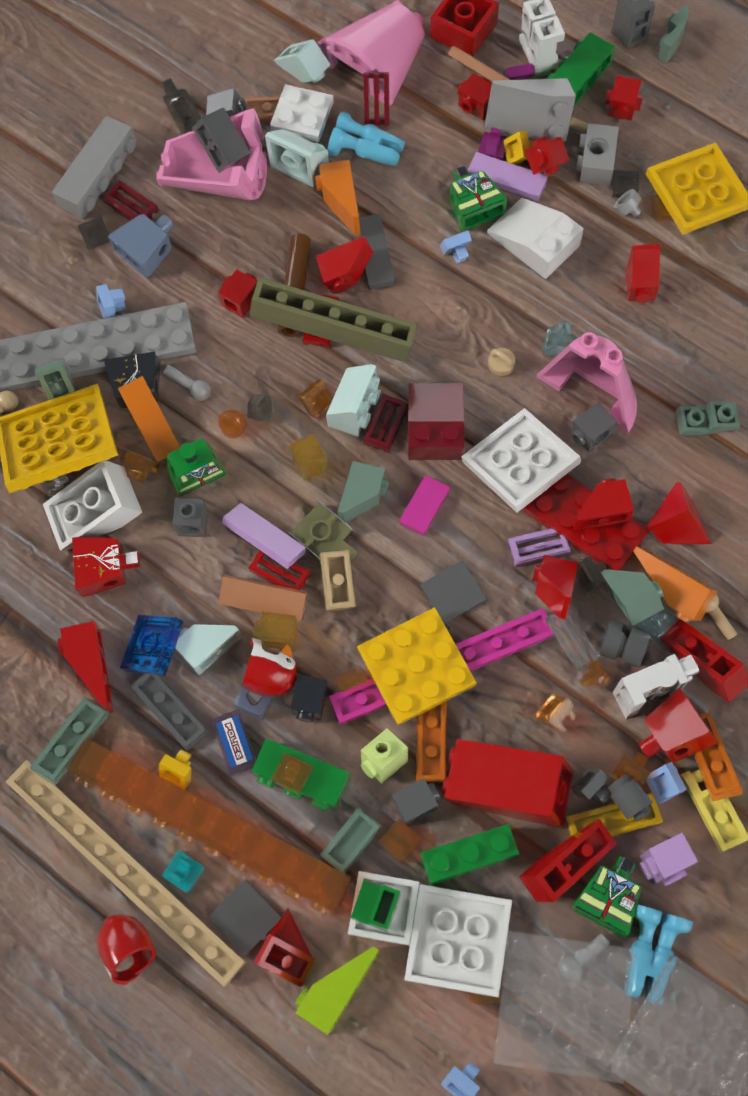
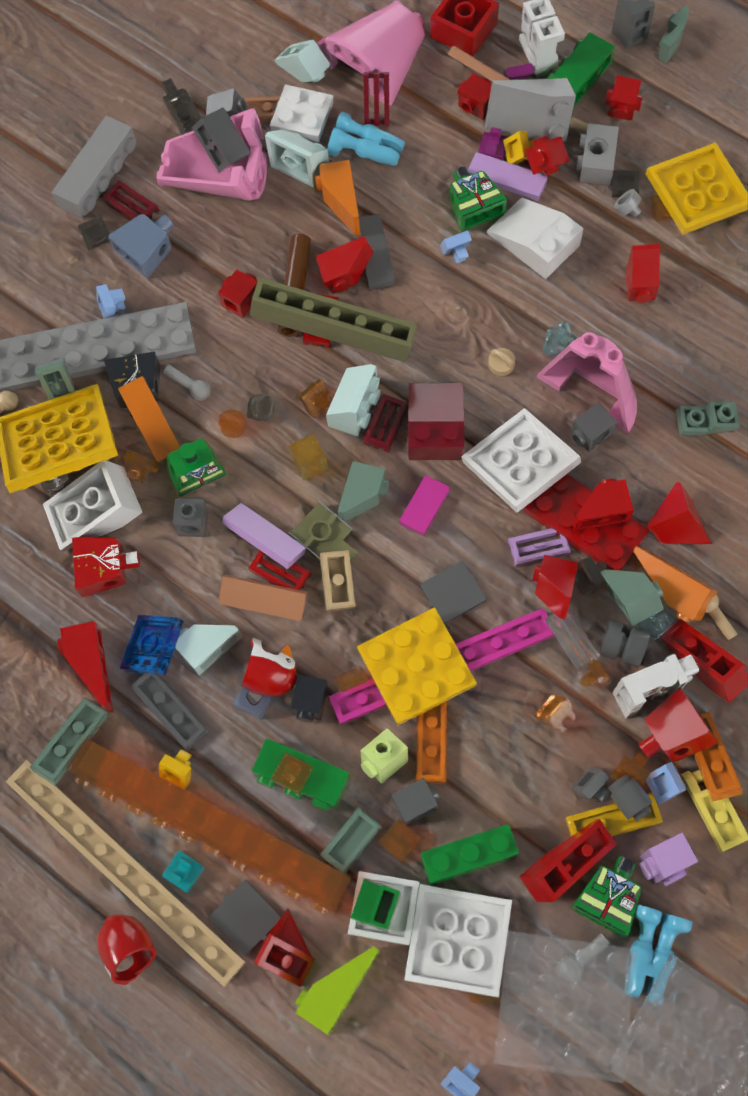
(234, 742): tile -> none
(276, 630): clear yellow brick -> none
(509, 782): red slope -> none

